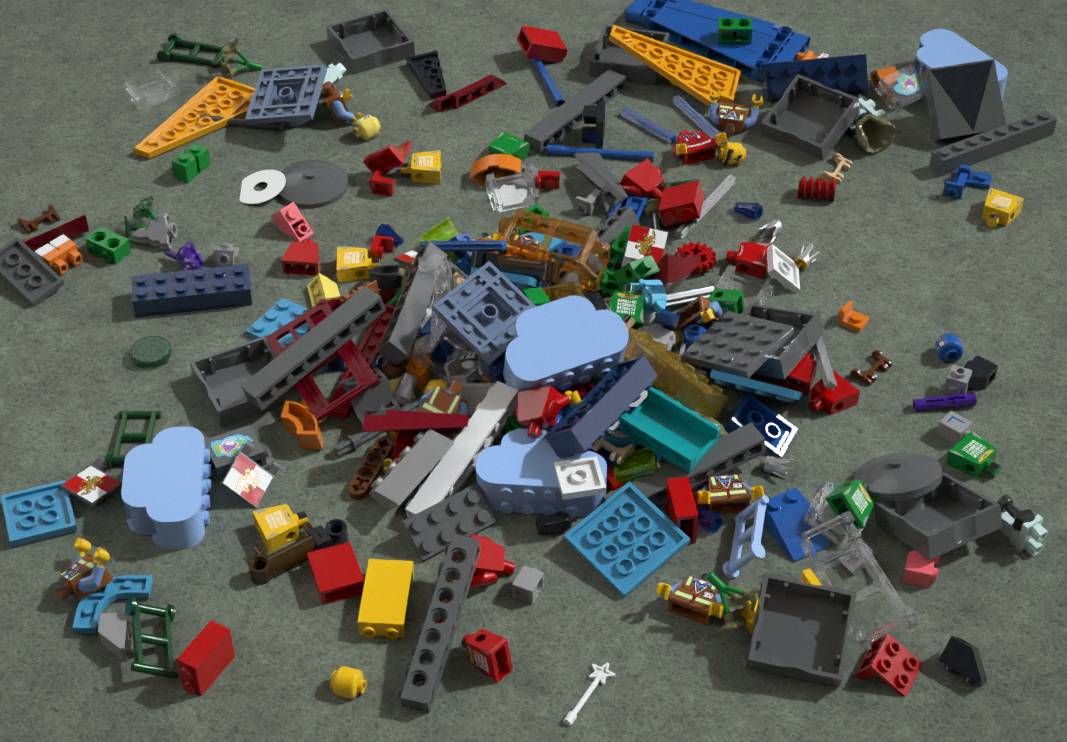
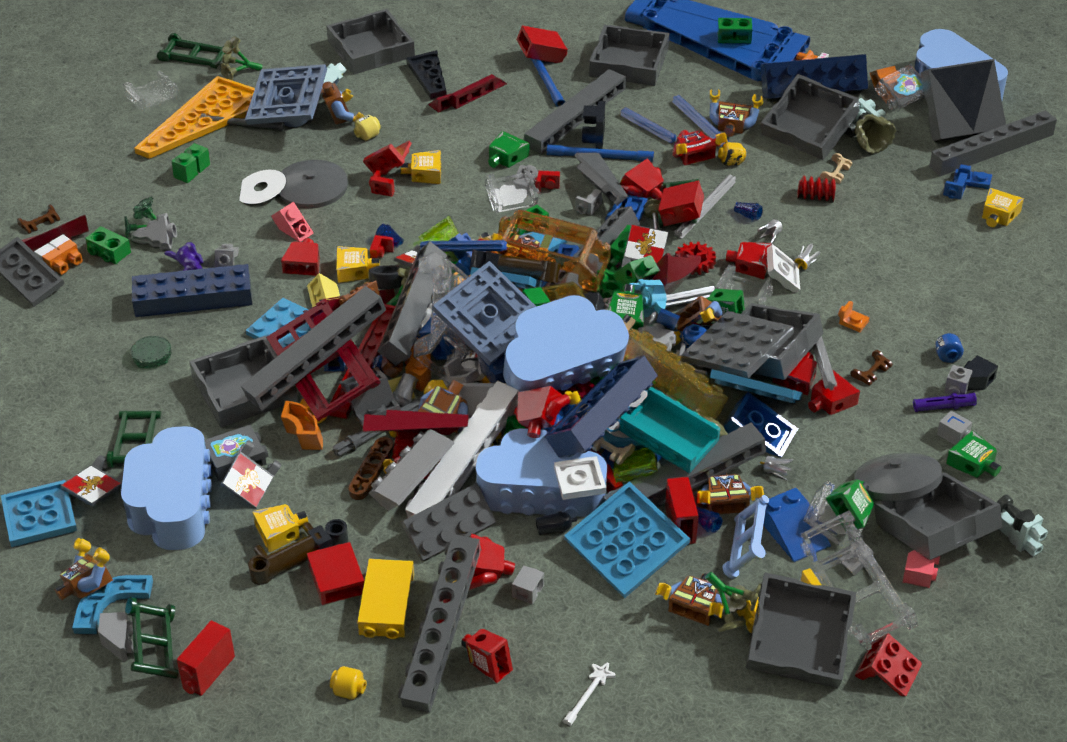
(498, 164): orange brick -> none
(682, 68): light orange wing -> none
(965, 659): black slope -> none

